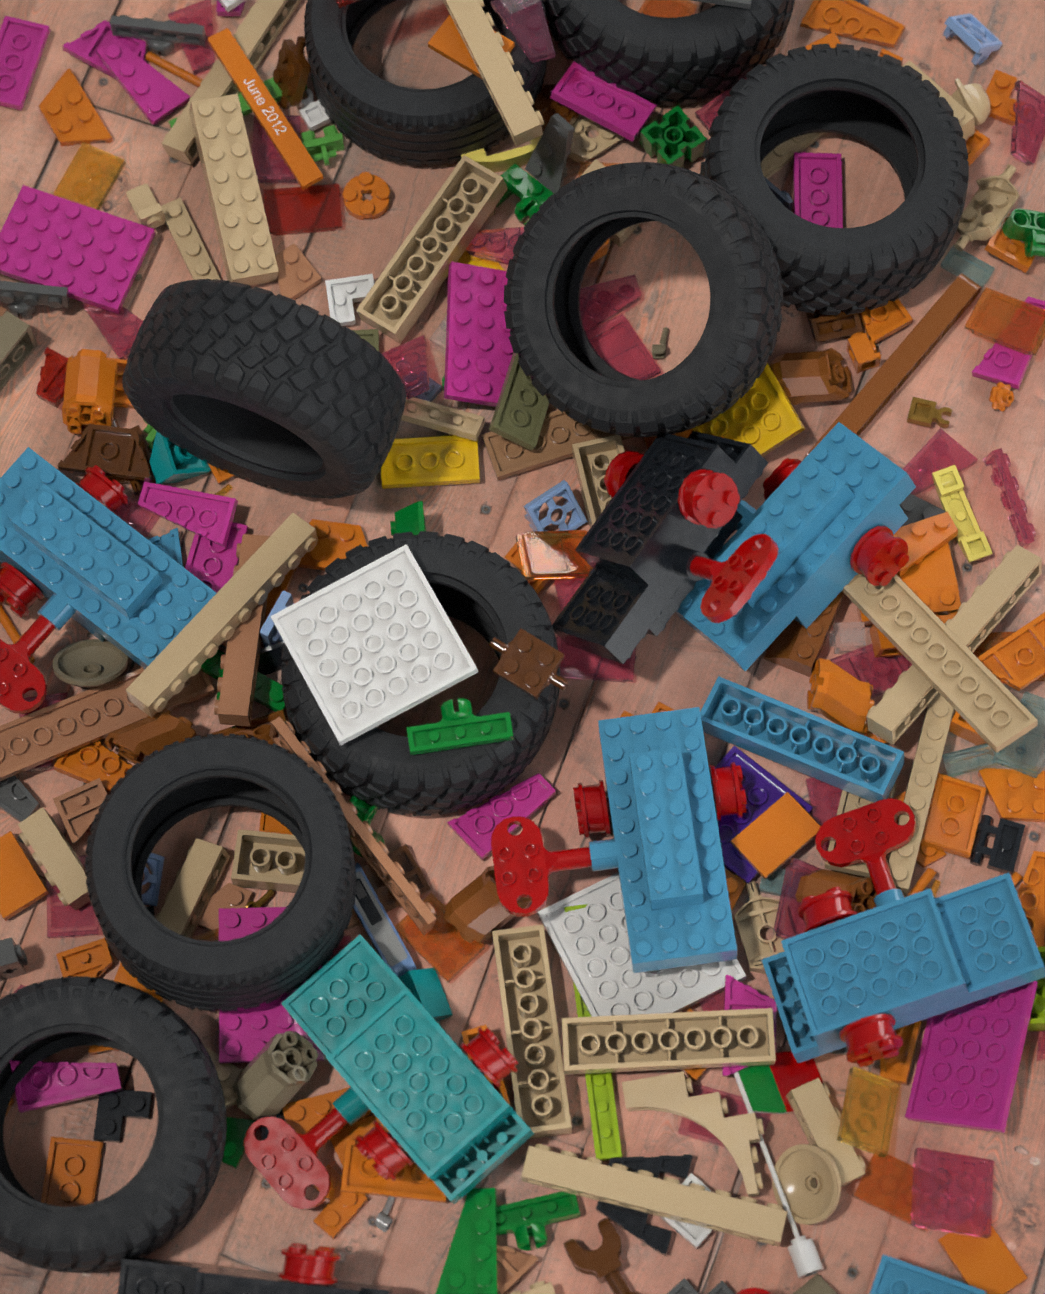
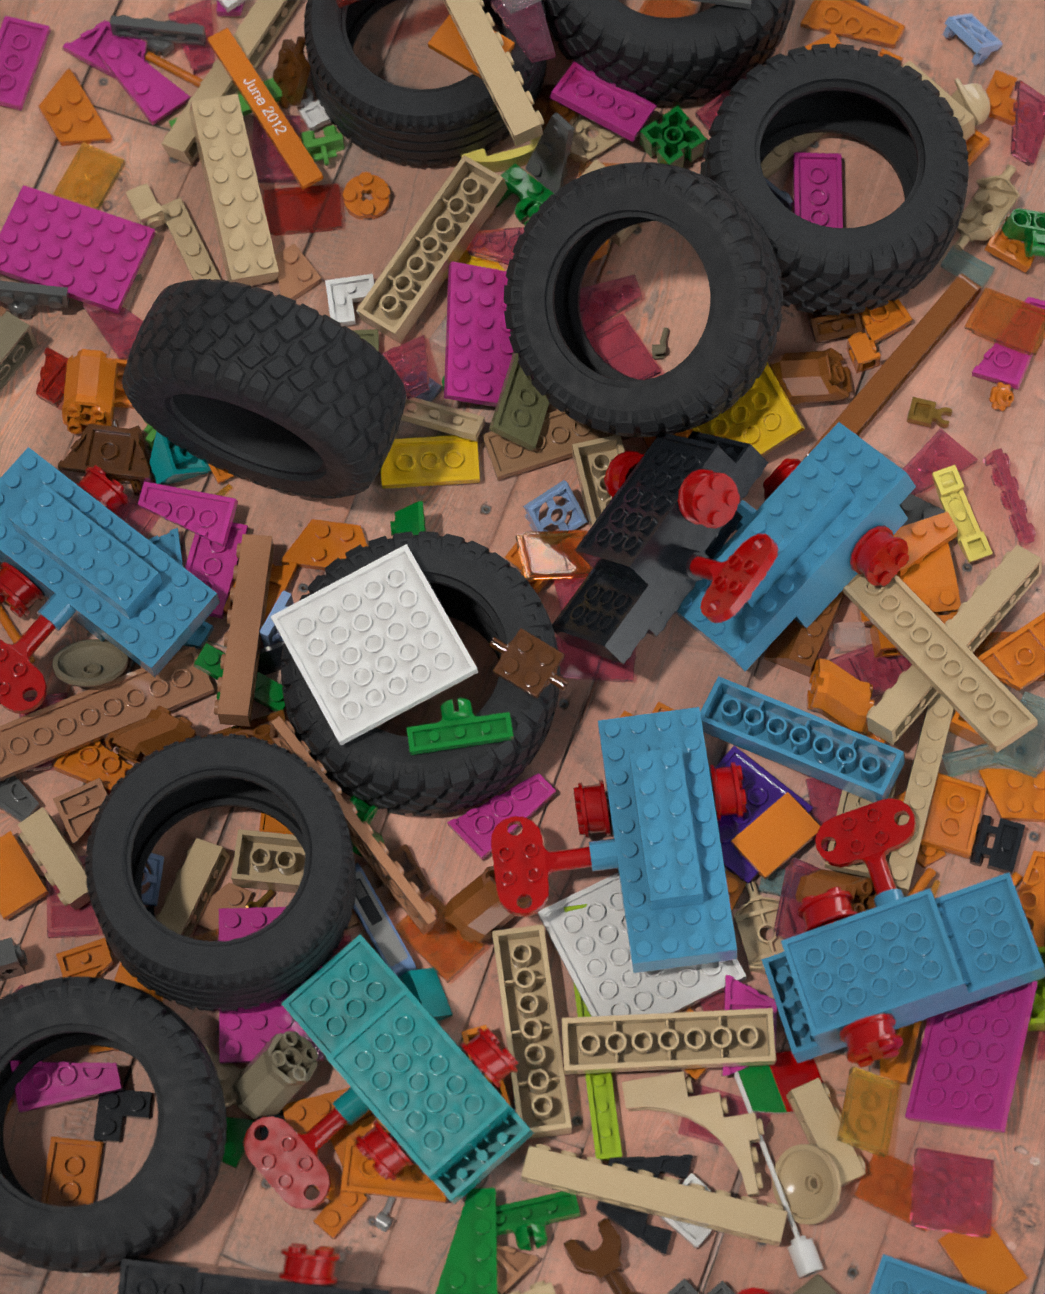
(222, 615): tan brick -> none

